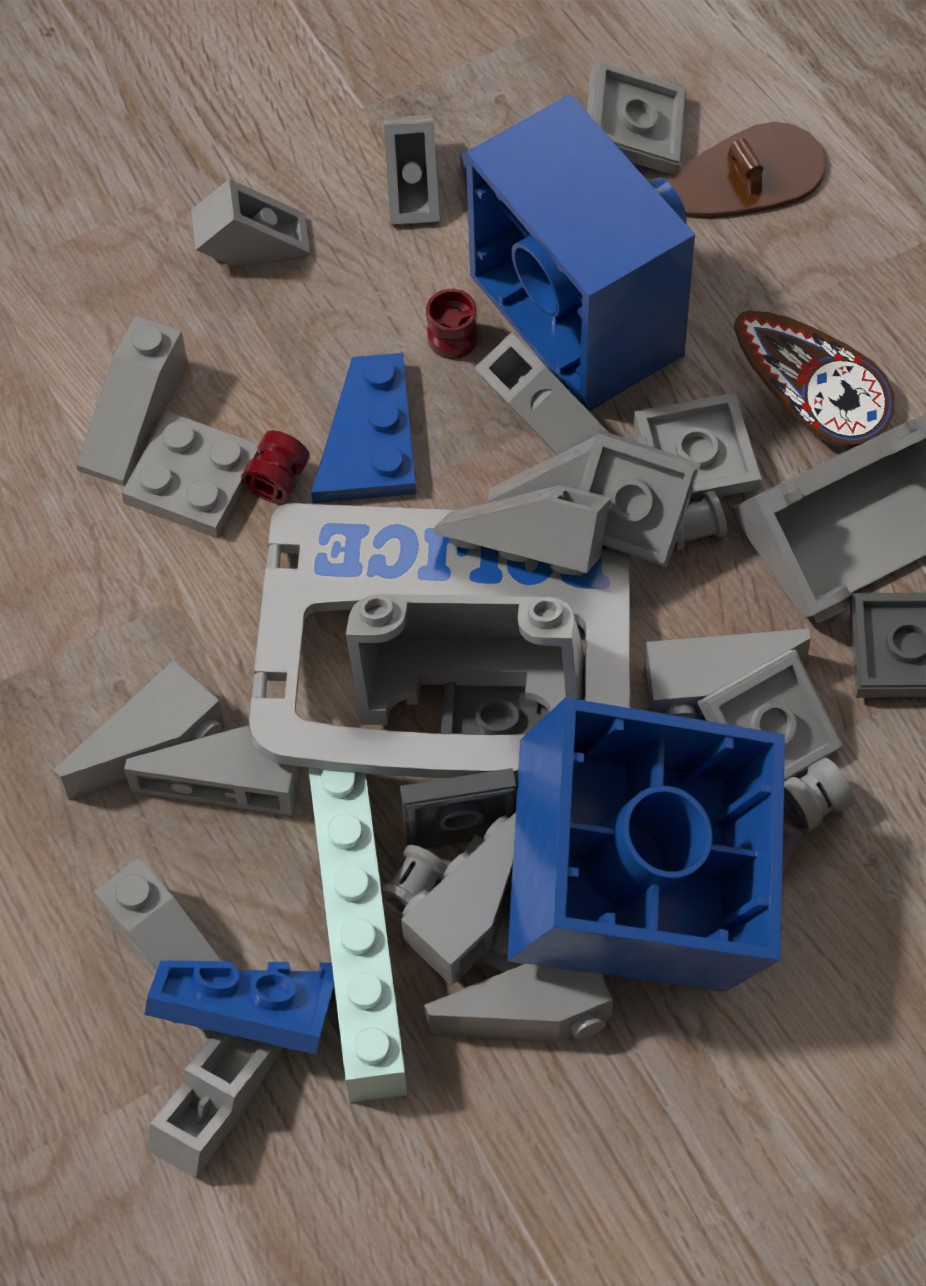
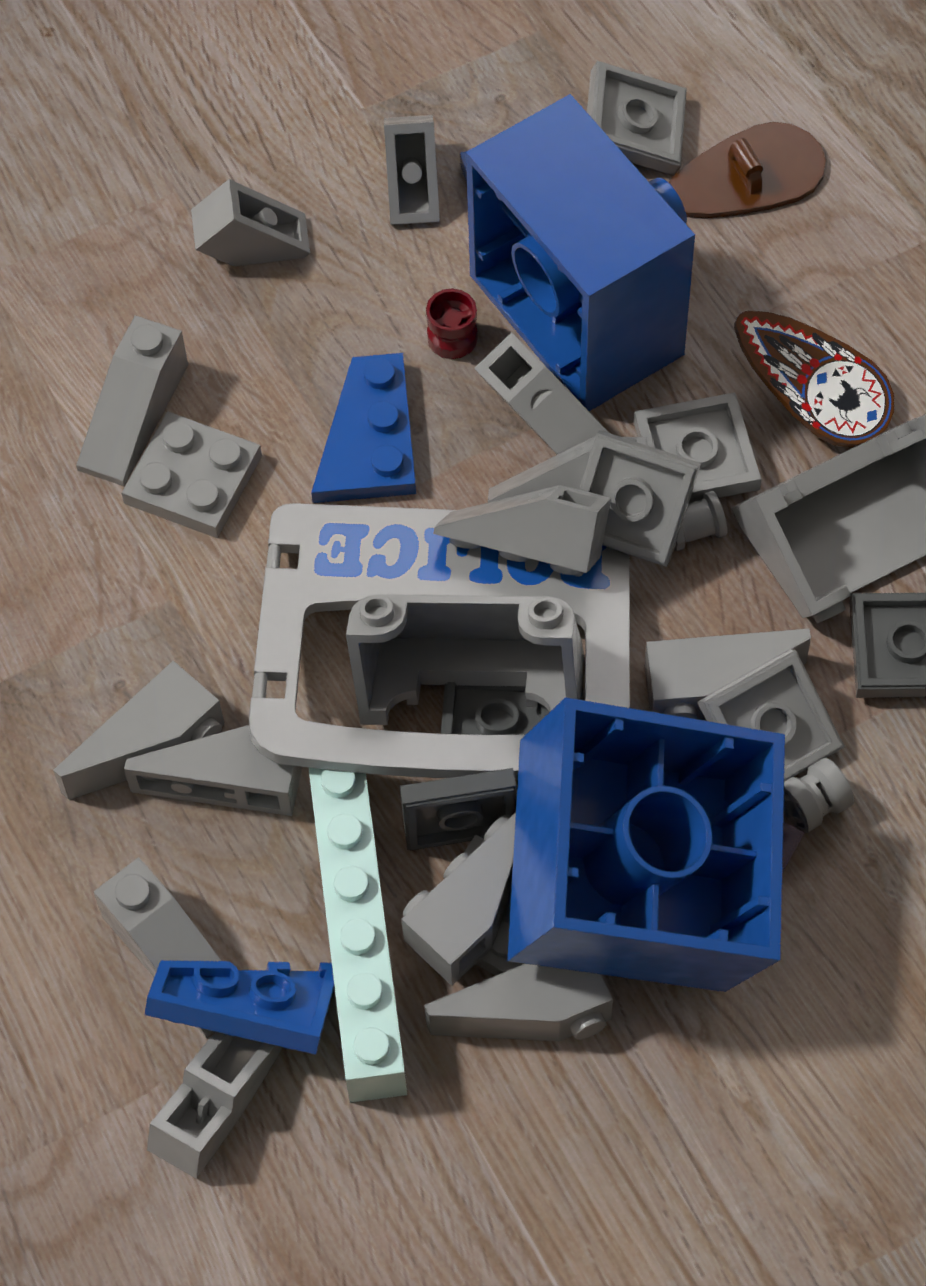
(273, 470): dark red wheel -> none
(418, 873): light grey bush -> none

